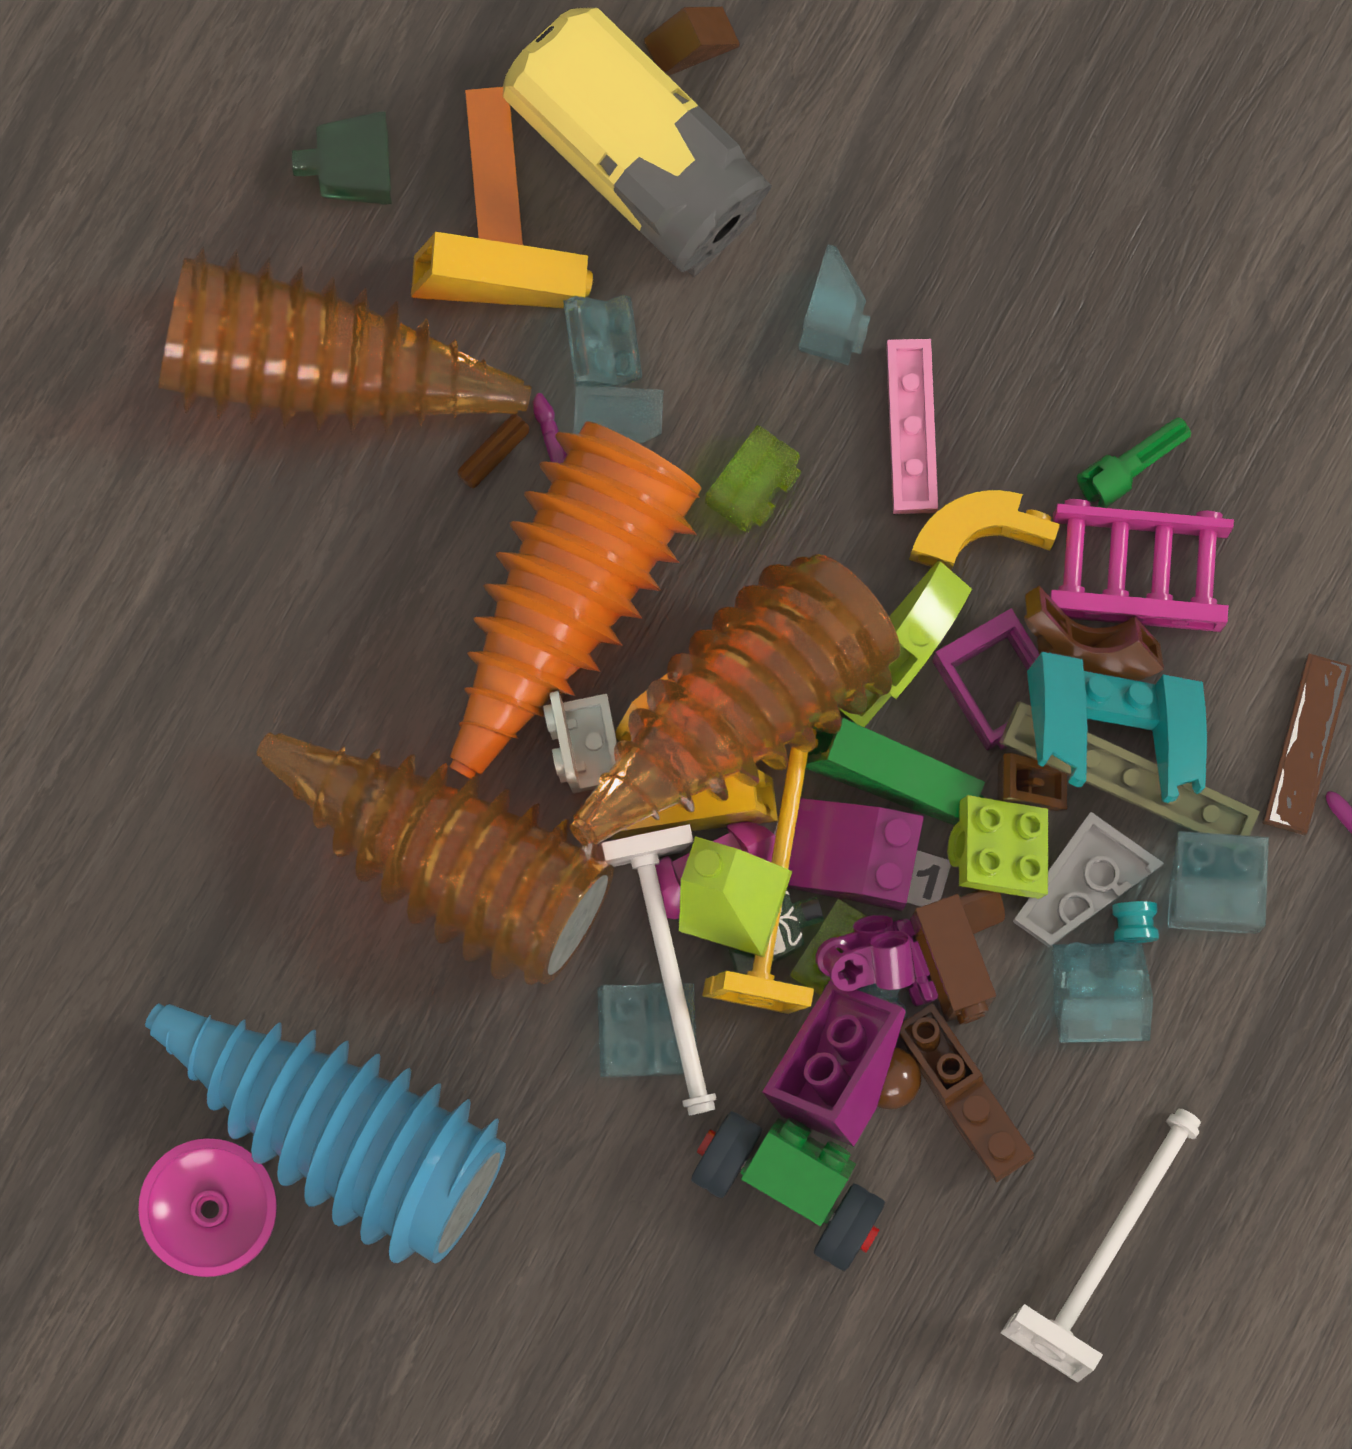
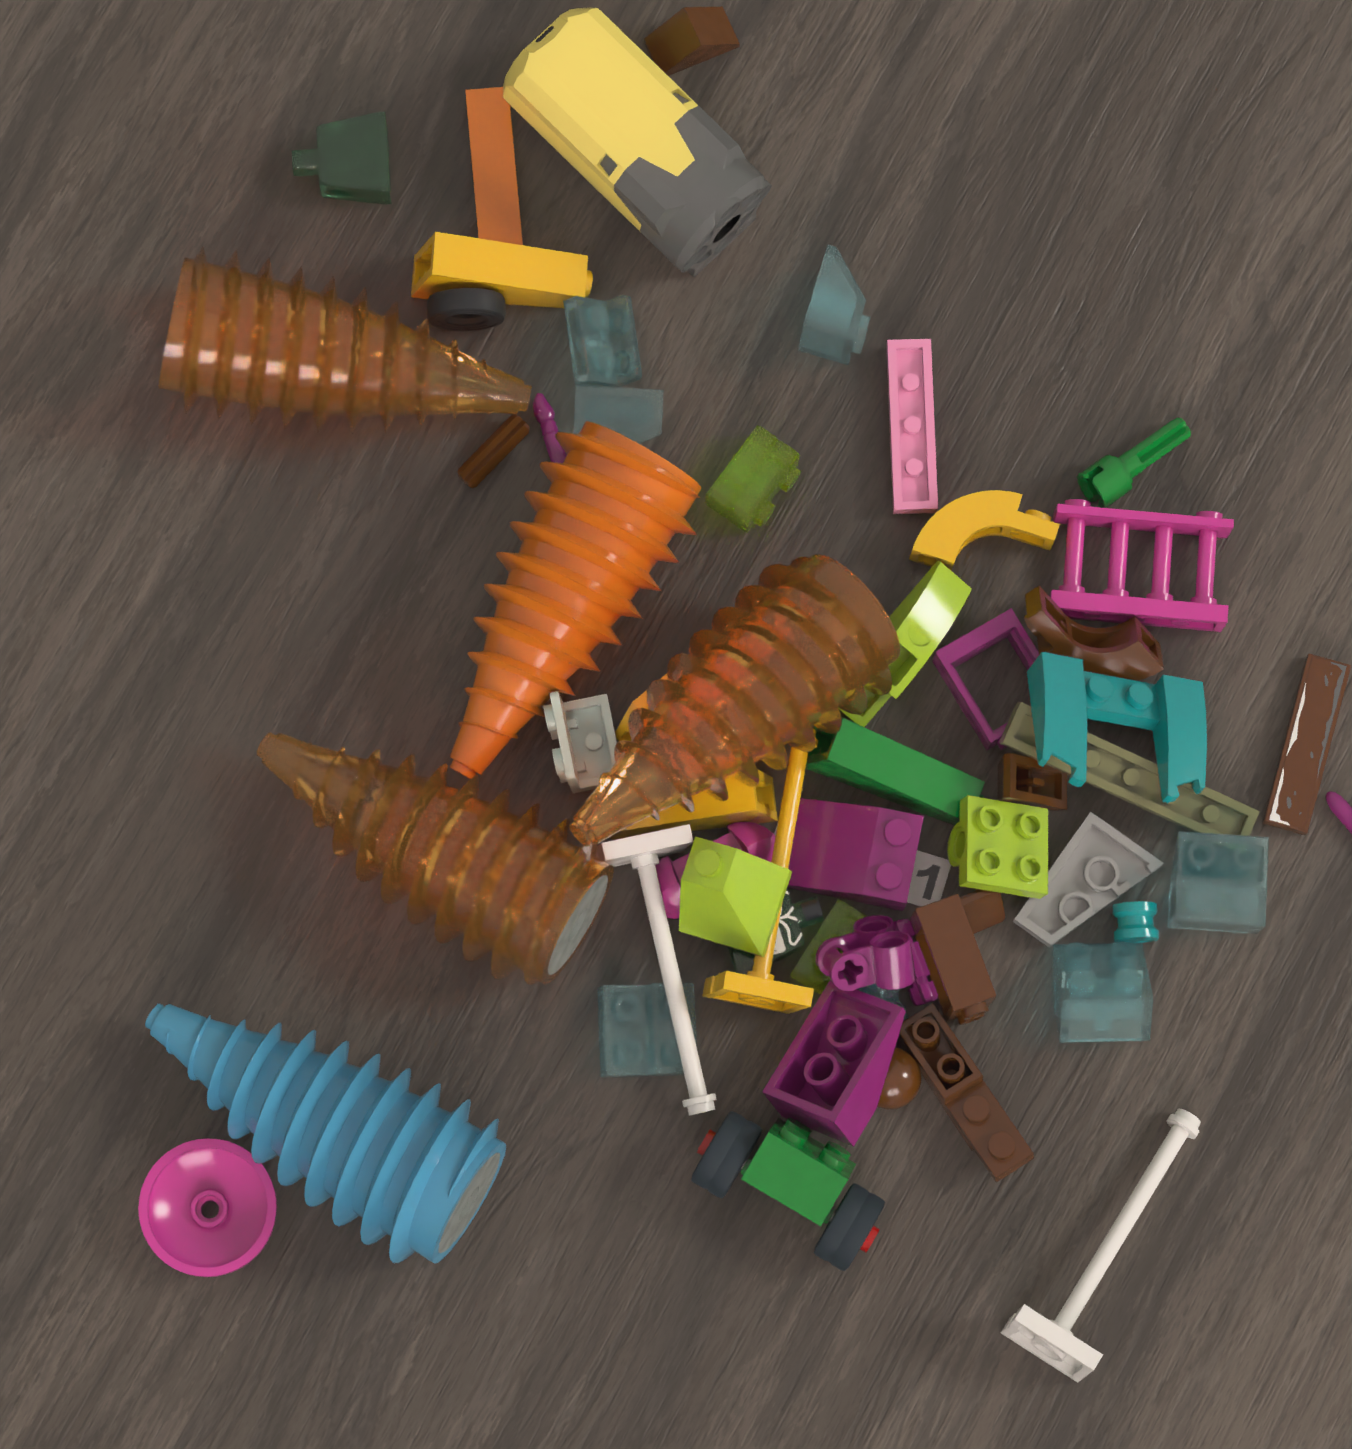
(466, 309): none -> black tyre

